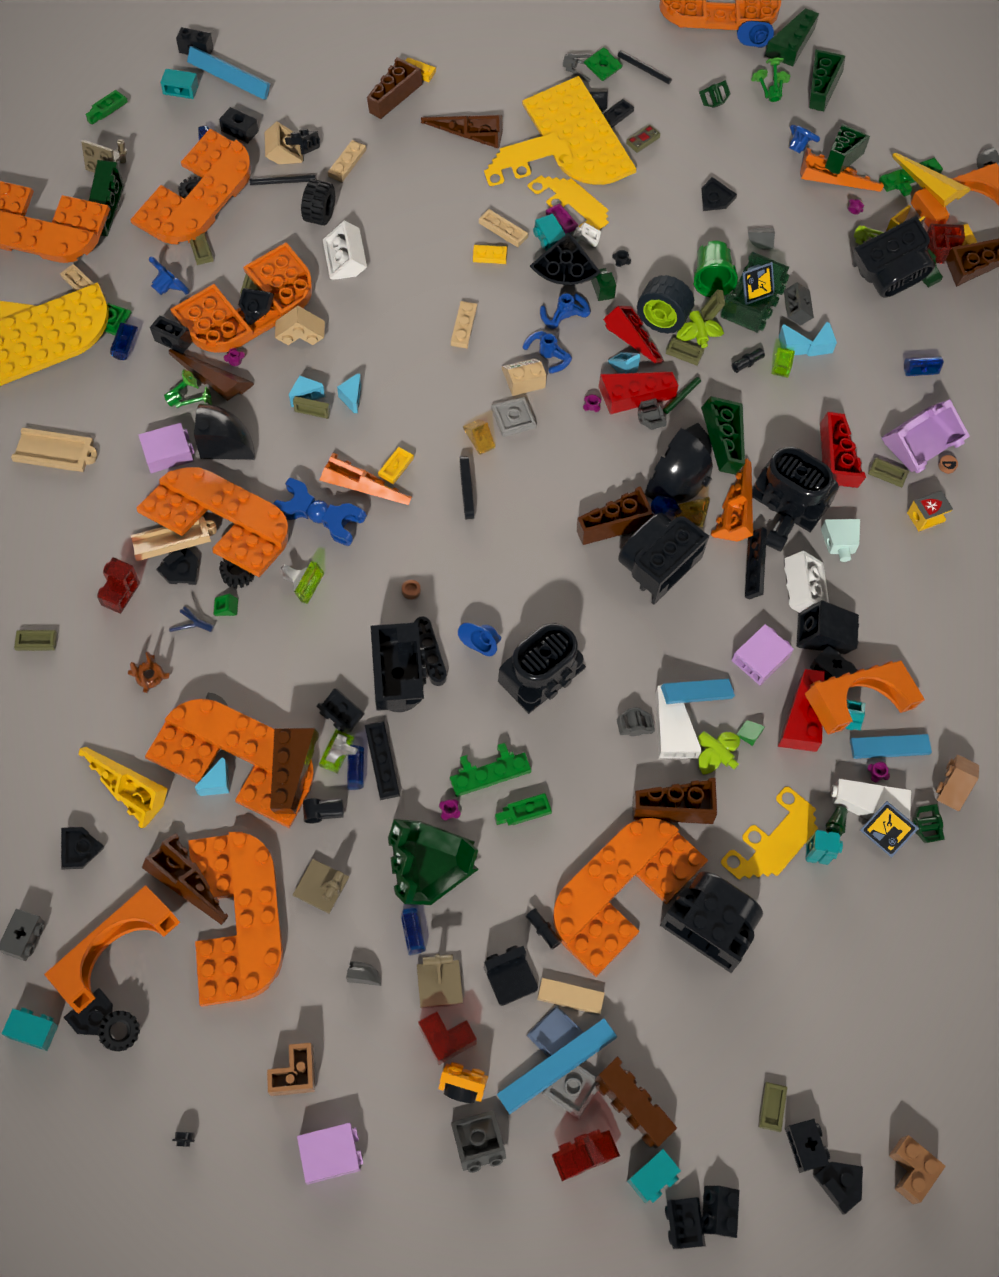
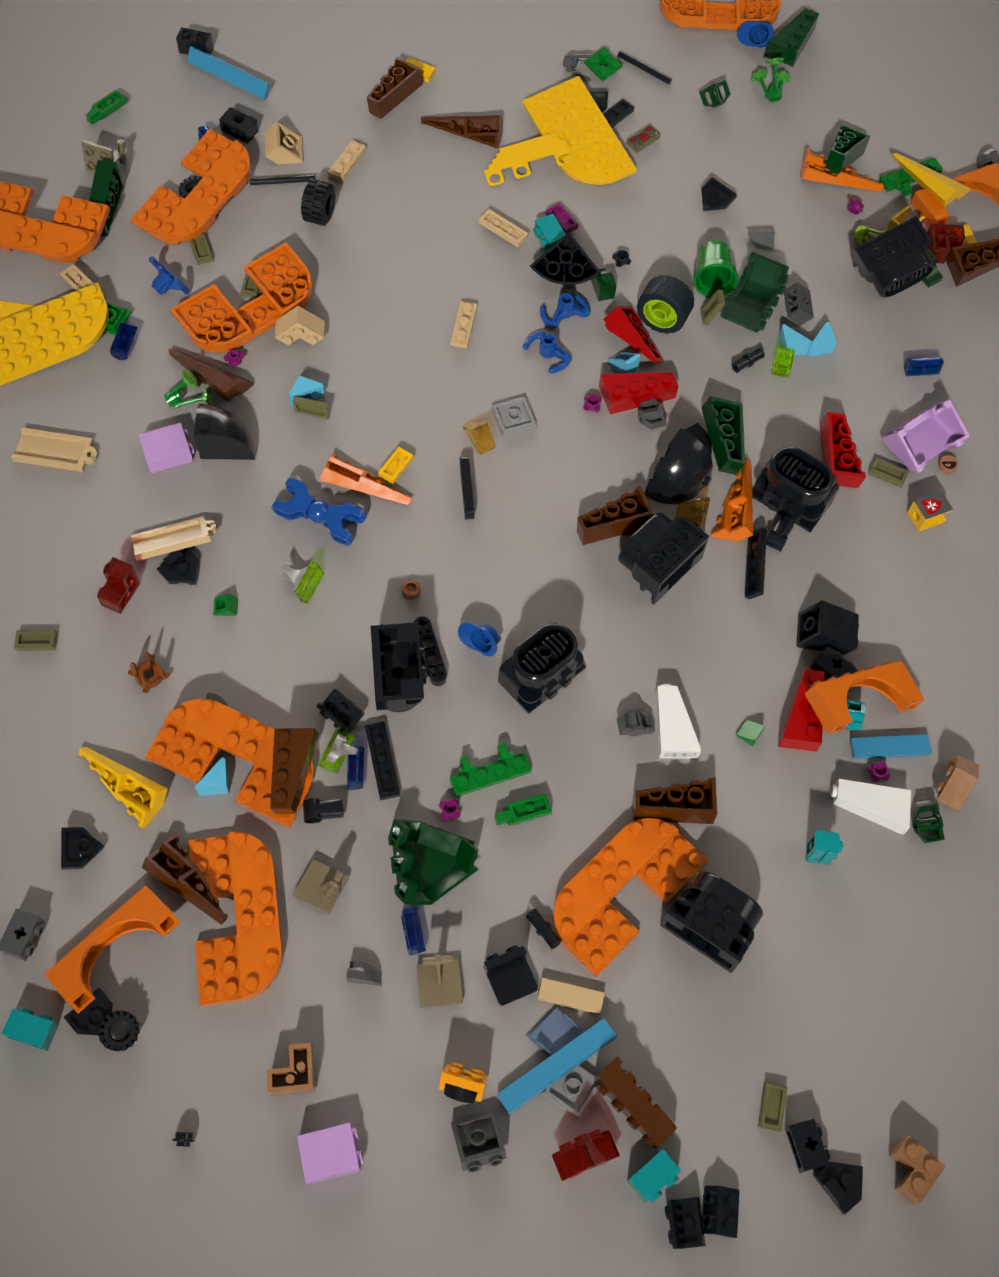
(171, 334): black brick -> none
(179, 83): teal brick -> none
(197, 622): dark blue plant -> none
(231, 579): black tyre -> none
(255, 304): black plate -> none
(258, 526): orange plate -> none
(306, 139): black bracket -> none
(344, 251): white slope -> none
(350, 392): medium azure slope -> none
(446, 1043): clear red brick -> none
(489, 254): yellow plate -> none
(525, 376): tan slope -> none
(573, 194): yellow piece -> none
(587, 234): white bracket -> none
(666, 506): clear blue brick -> none
(681, 395): dark green bar -> none
(685, 351): olive tile -> none
(697, 691): dark azure tile -> none
(699, 329): lime plant -> none
(717, 751): lime plant -> none
(758, 282): piece -> none
(762, 654): lavender brick -> none
(782, 845): yellow piece -> none
(801, 138): blue piece -> none
(805, 581): white slope -> none
(826, 74): dark green wedge -> none
(837, 821): dark green cone -> none
(841, 537): light aqua torso -> none
(889, 829): piece -> none

